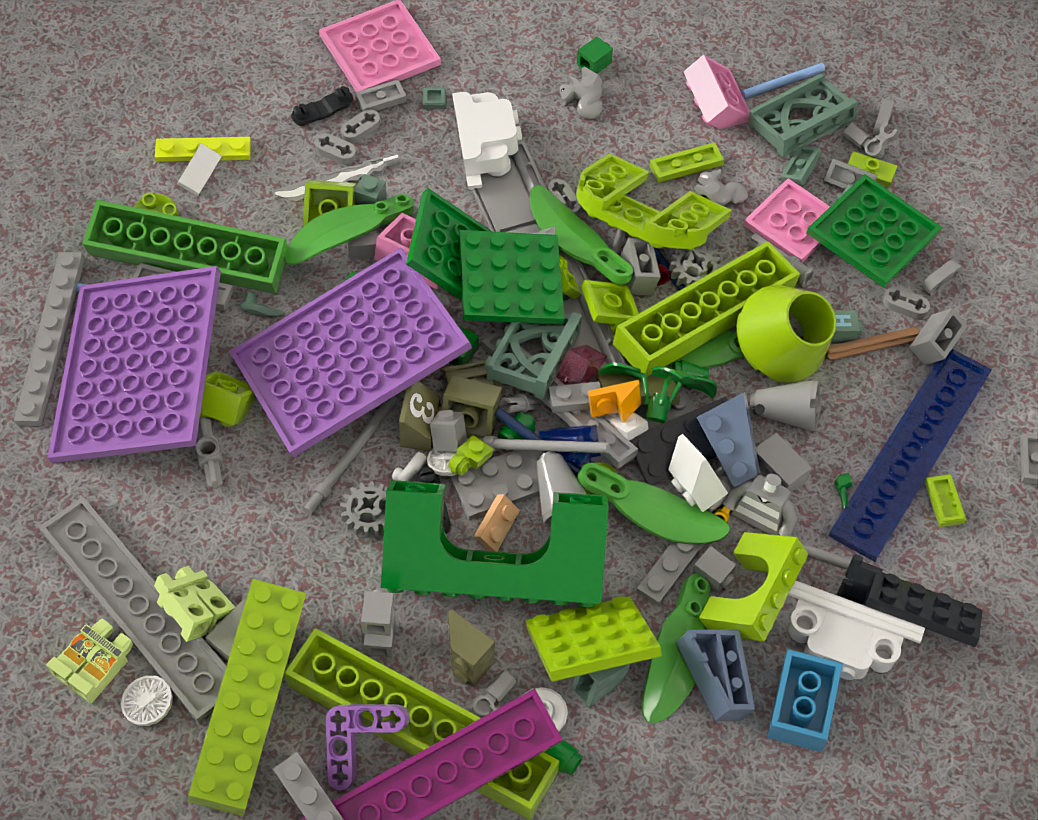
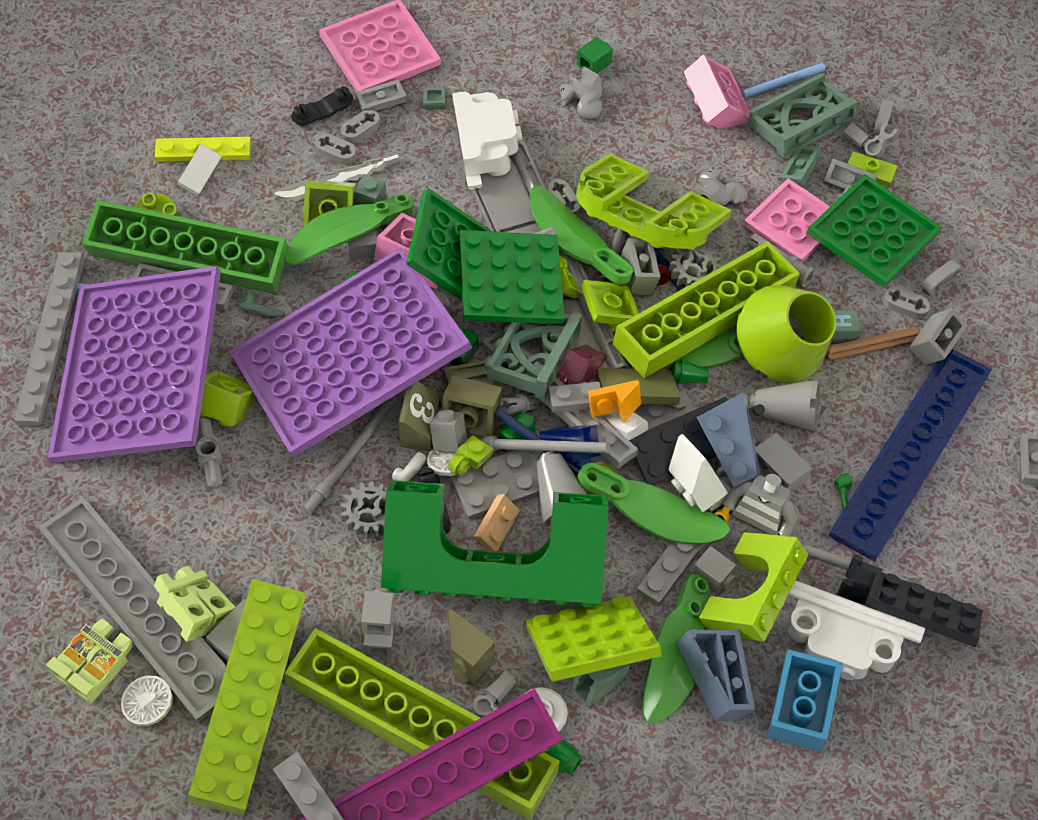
(352, 725): medium lavender beam -> none
(659, 404): green plant -> none
(686, 162): lime plate -> none
(945, 500): lime plate -> none

